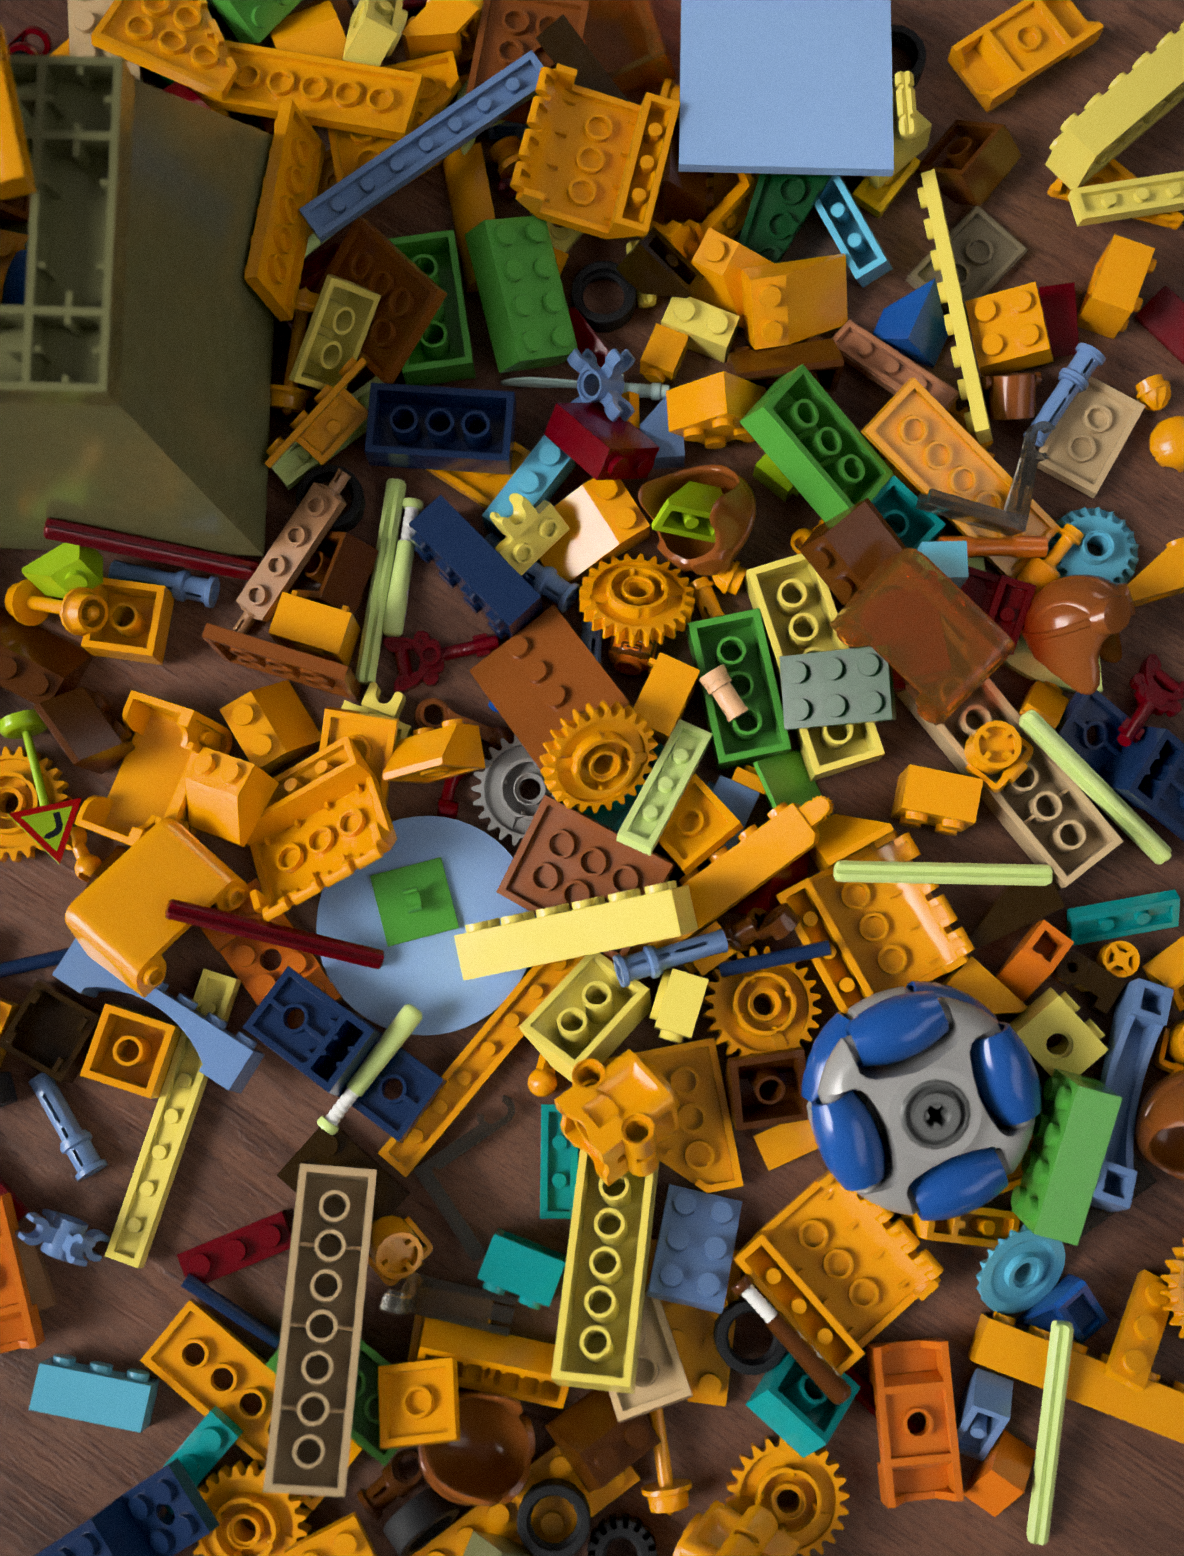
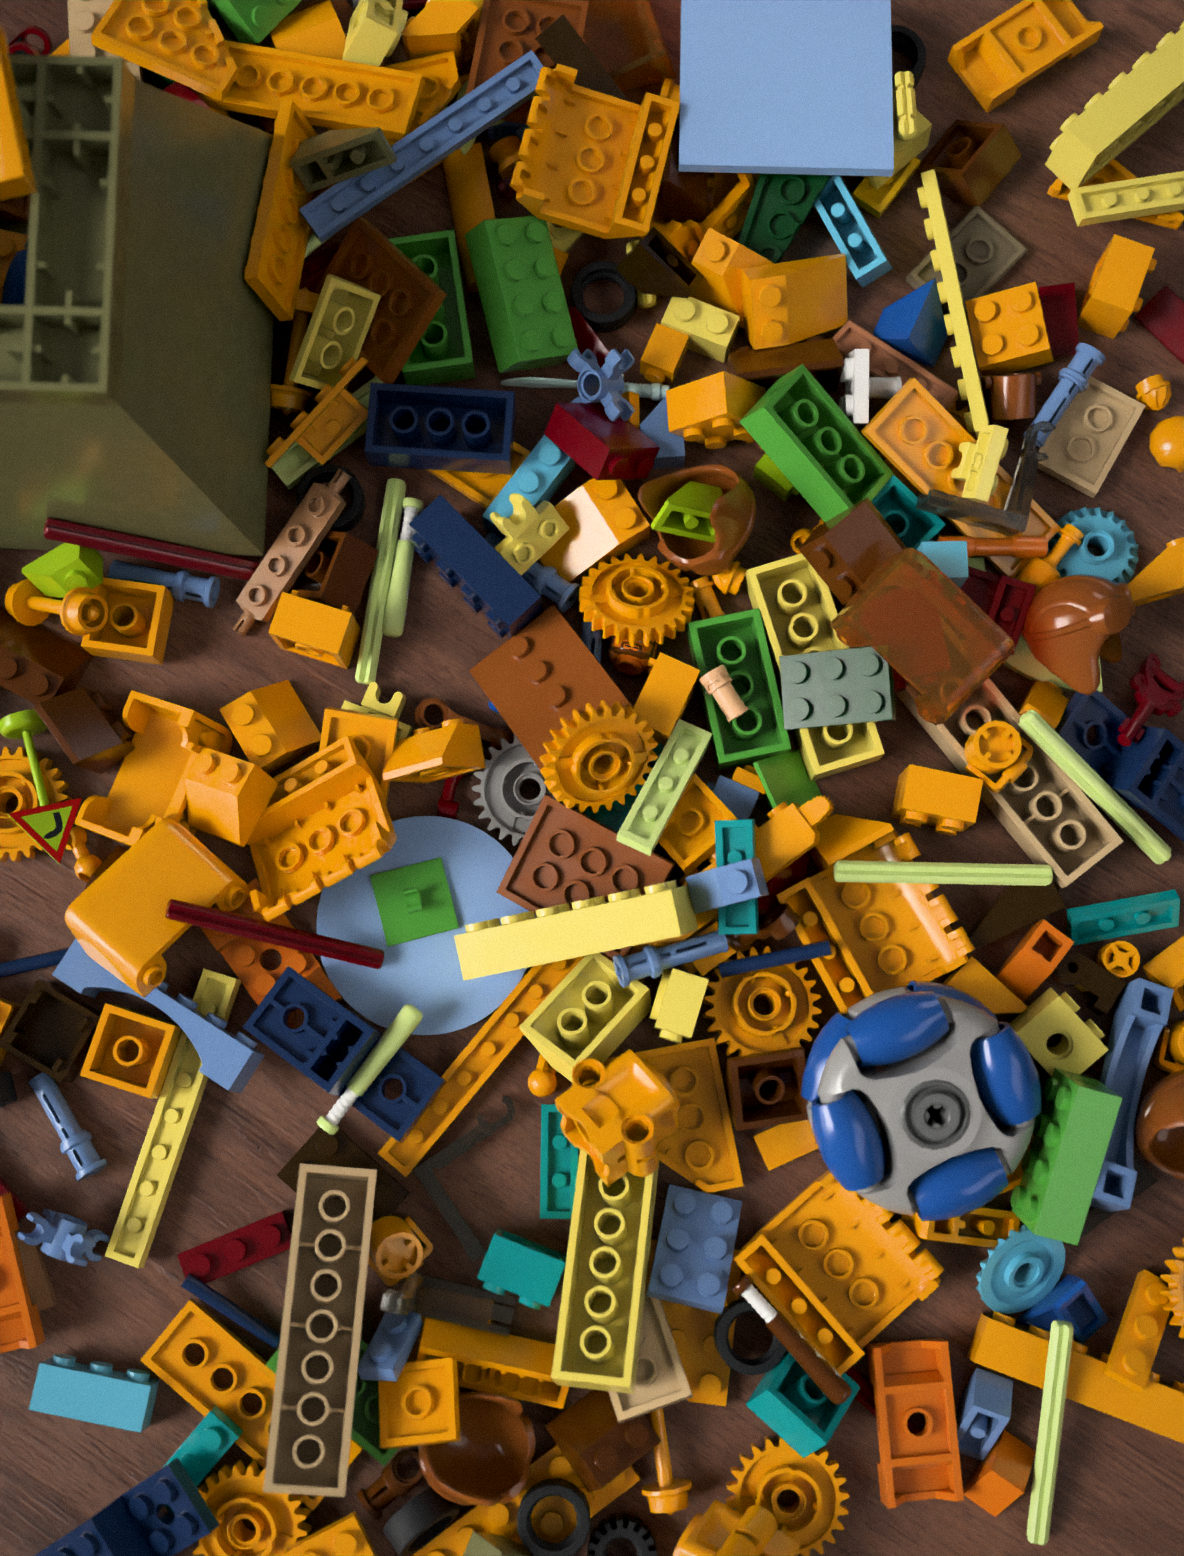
(283, 662): dark orange plate -> none
(340, 156): none -> olive slope
(390, 1347): none -> medium blue plate
(431, 657): dark red piece -> none
(727, 885): none -> medium blue slope
(733, 844): none -> teal plate
(861, 387): none -> white plate
(981, 463): none -> light yellow plate

